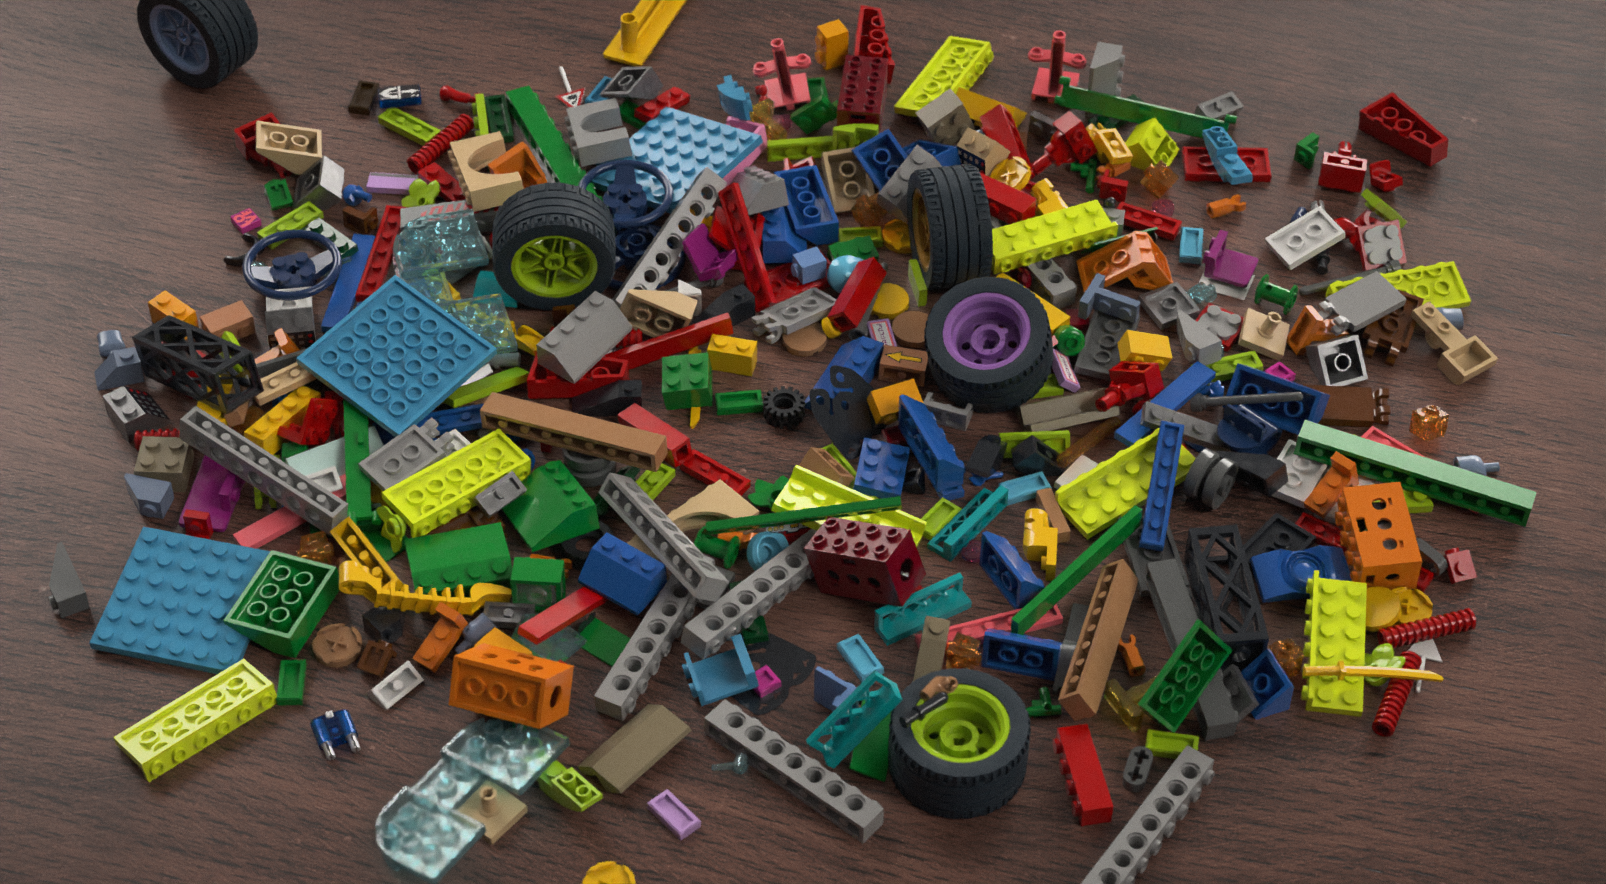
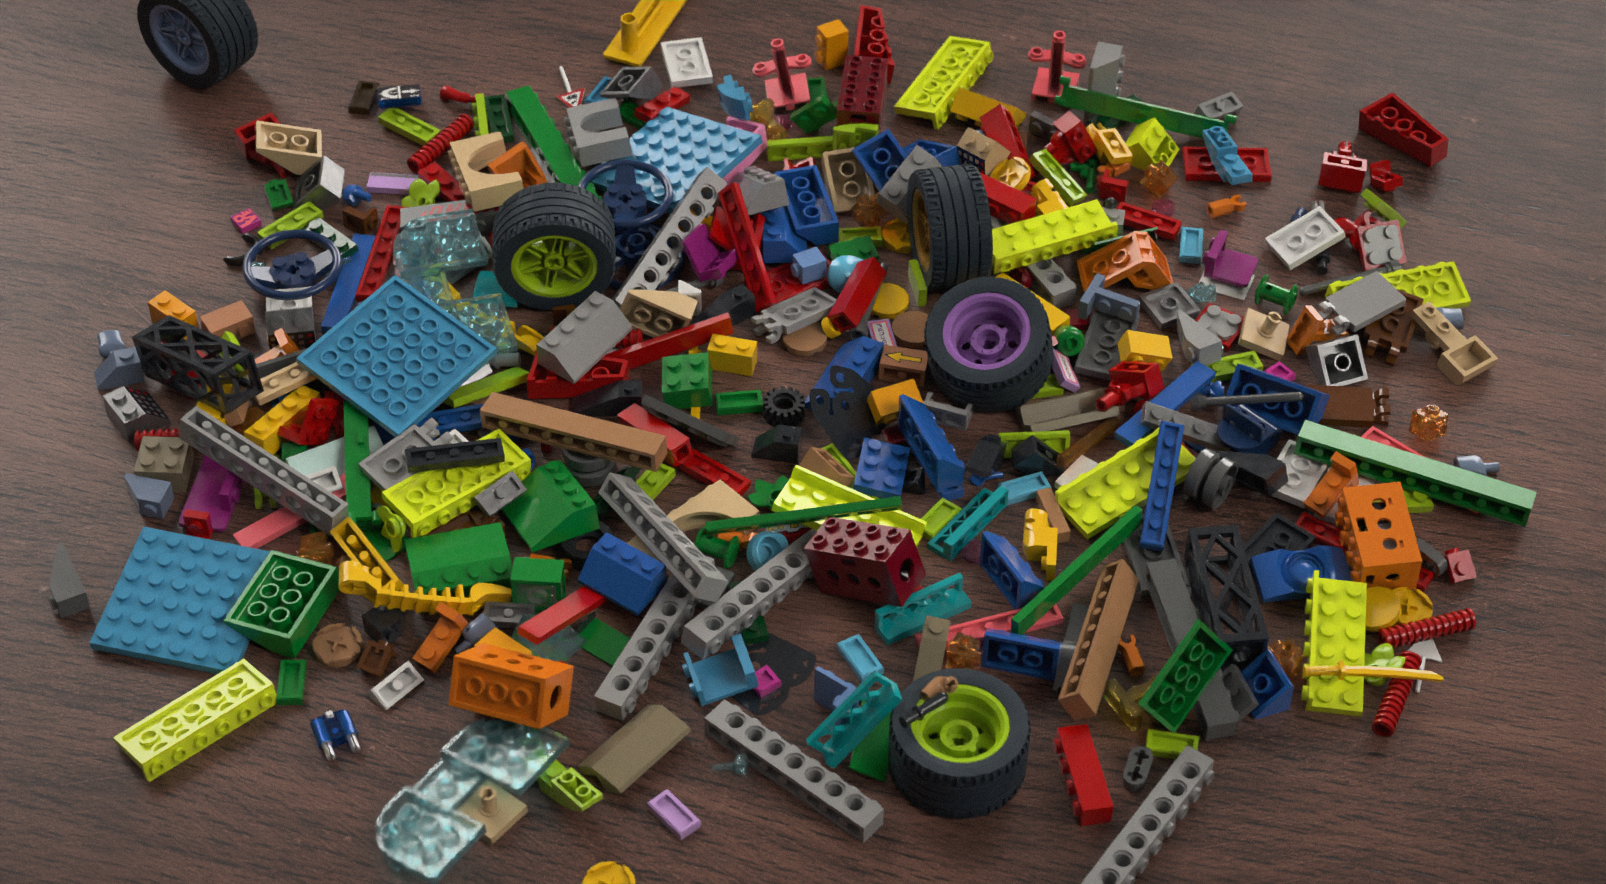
(454, 455): none -> black plate
(686, 62): none -> white plate
(695, 425): none -> dark grey plate
(762, 90): red piece -> none
(779, 444): none -> black slope
(945, 119): dark tan brick -> none
(1039, 706): green hose -> none
(1060, 179): none -> lime plate
(1306, 150): green bracket -> none

